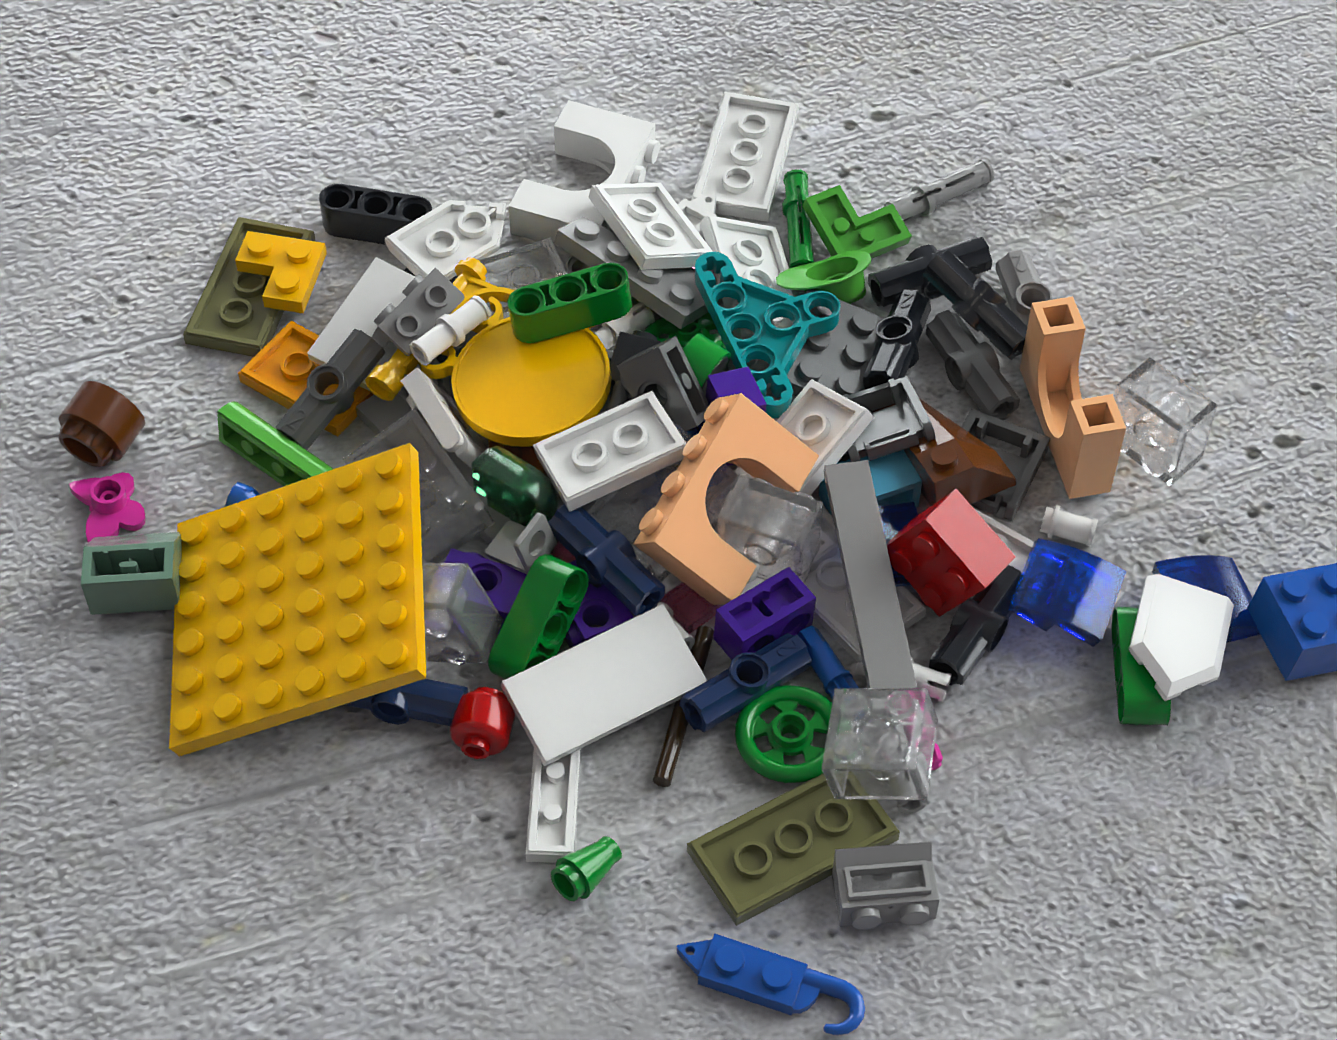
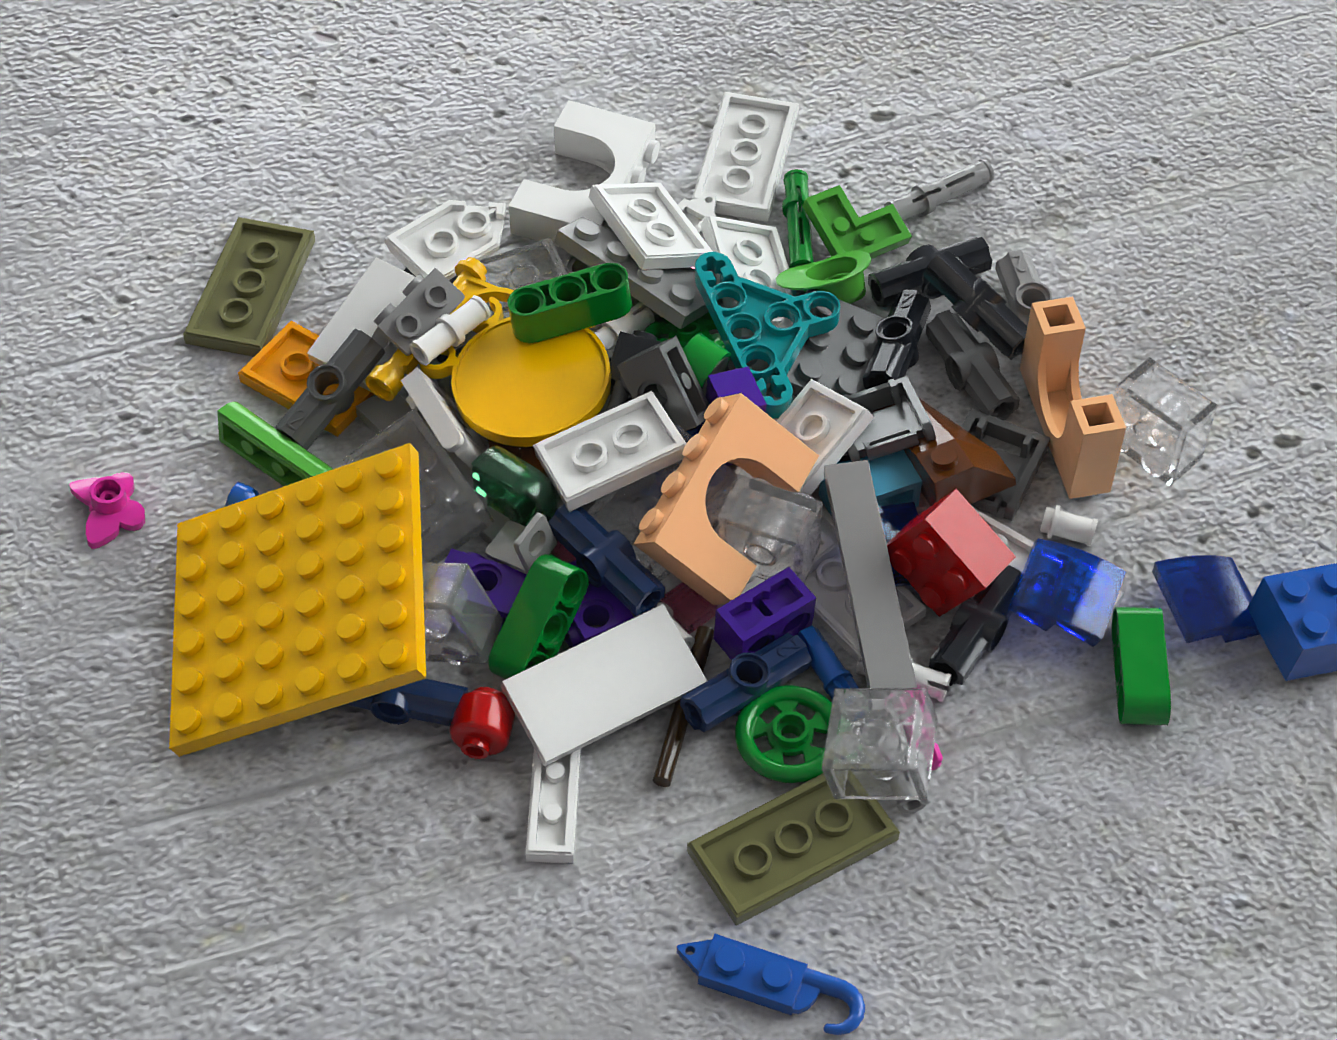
(99, 424): reddish brown piece -> none
(132, 573): sand green slope -> none
(289, 263): yellow plate -> none
(368, 212): black beam -> none
(583, 870): green cone -> none
(885, 885): light grey window -> none
(1180, 634): white tile -> none

